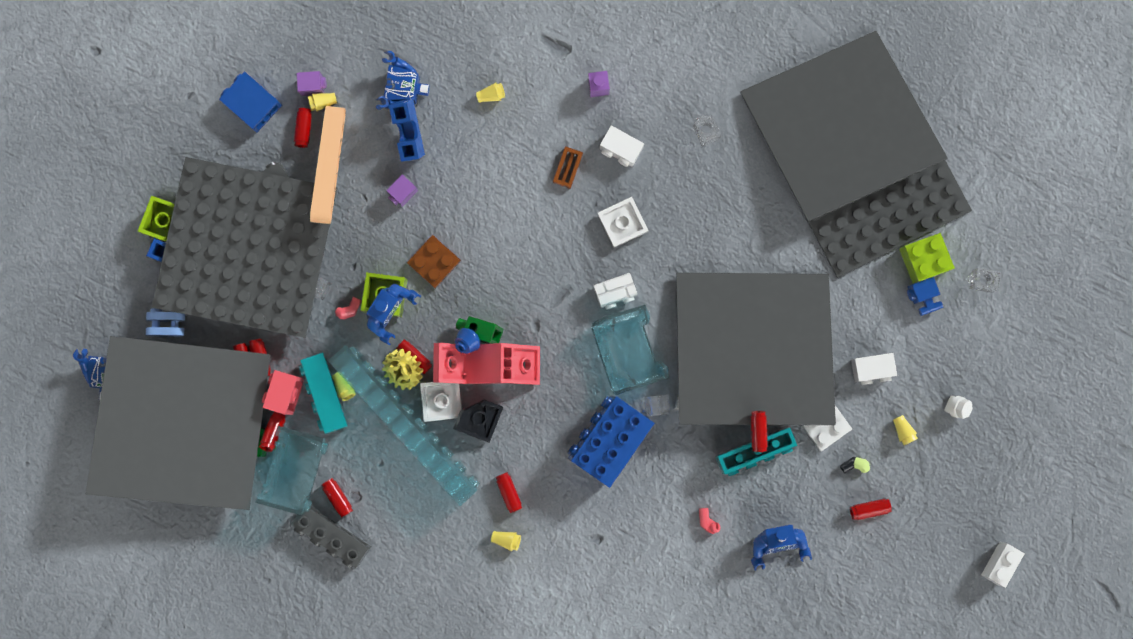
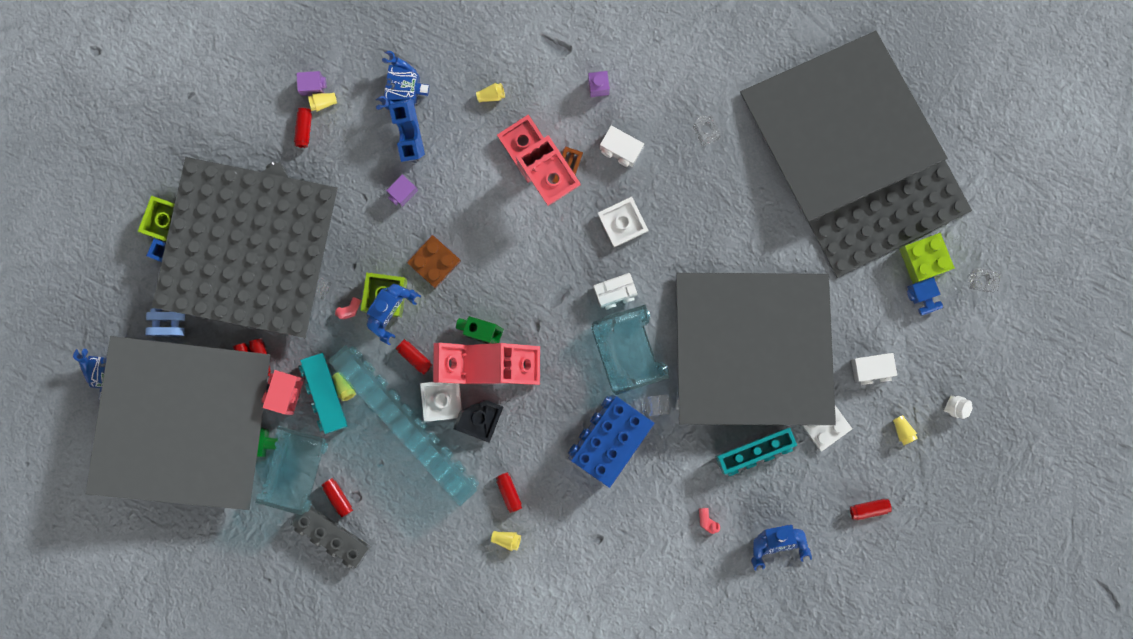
(250, 101): blue brick -> none
(269, 438): red piece -> none
(327, 165): light nougat beam -> none
(402, 369): light yellow gear -> none
(467, 341): blue cone -> none
(538, 160): none -> coral bracket
(759, 431): red piece -> none
(855, 462): arm -> none
(1002, 564): white brick -> none

